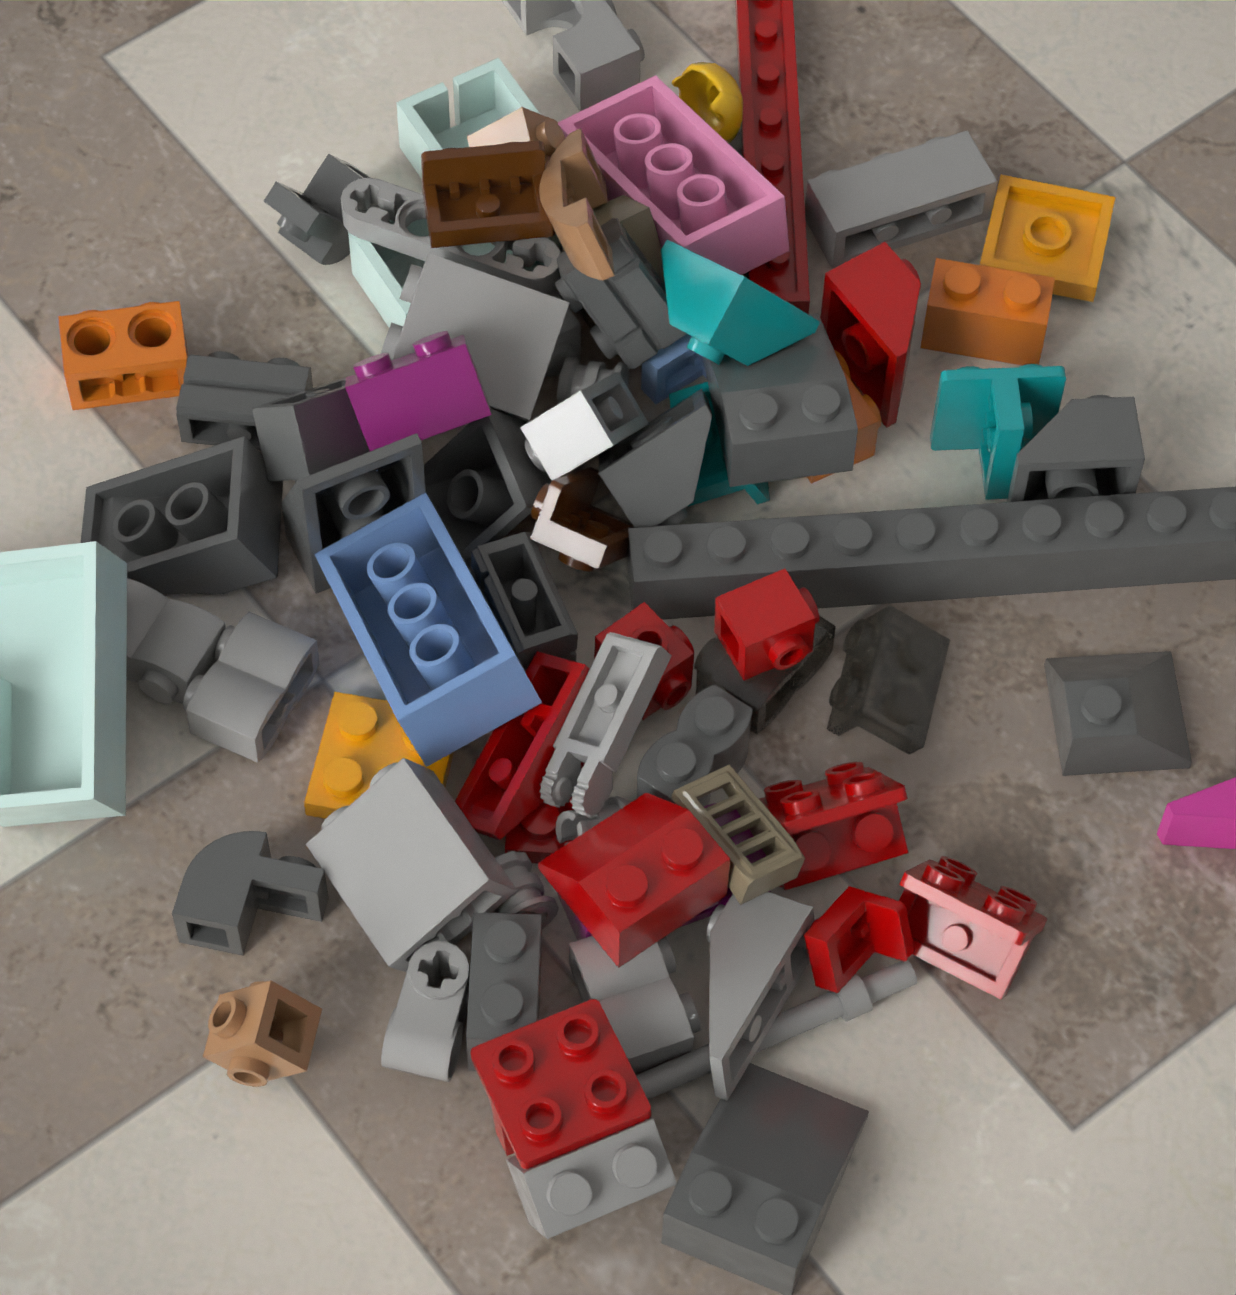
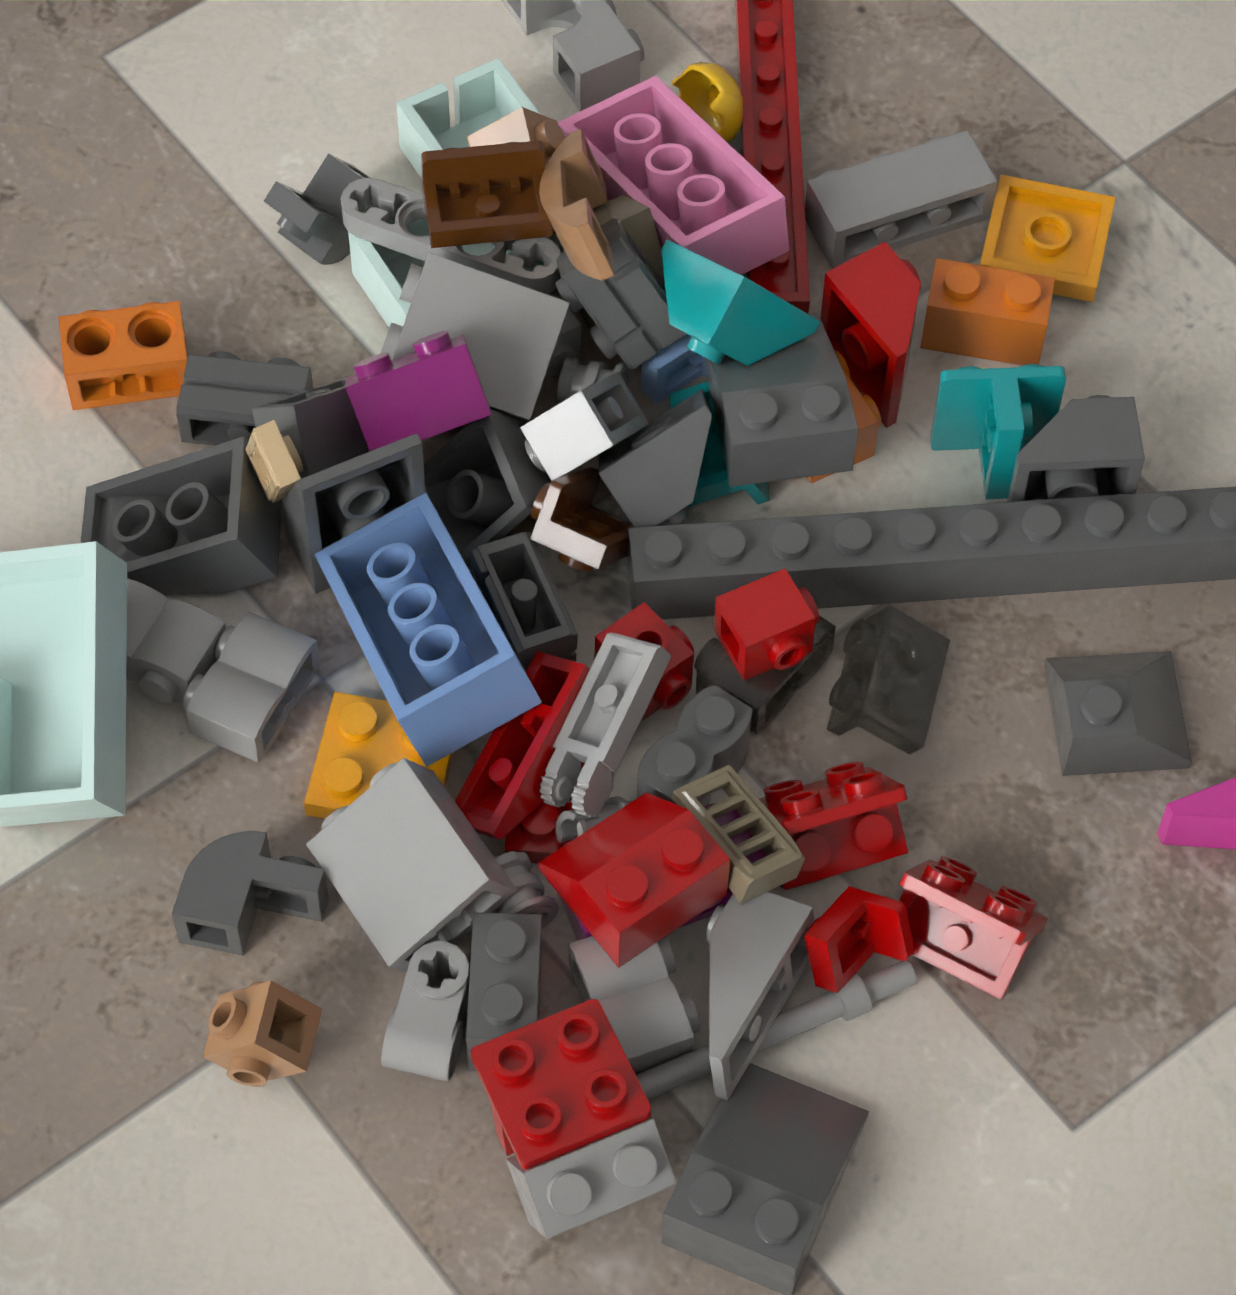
(274, 460): none -> tan plate

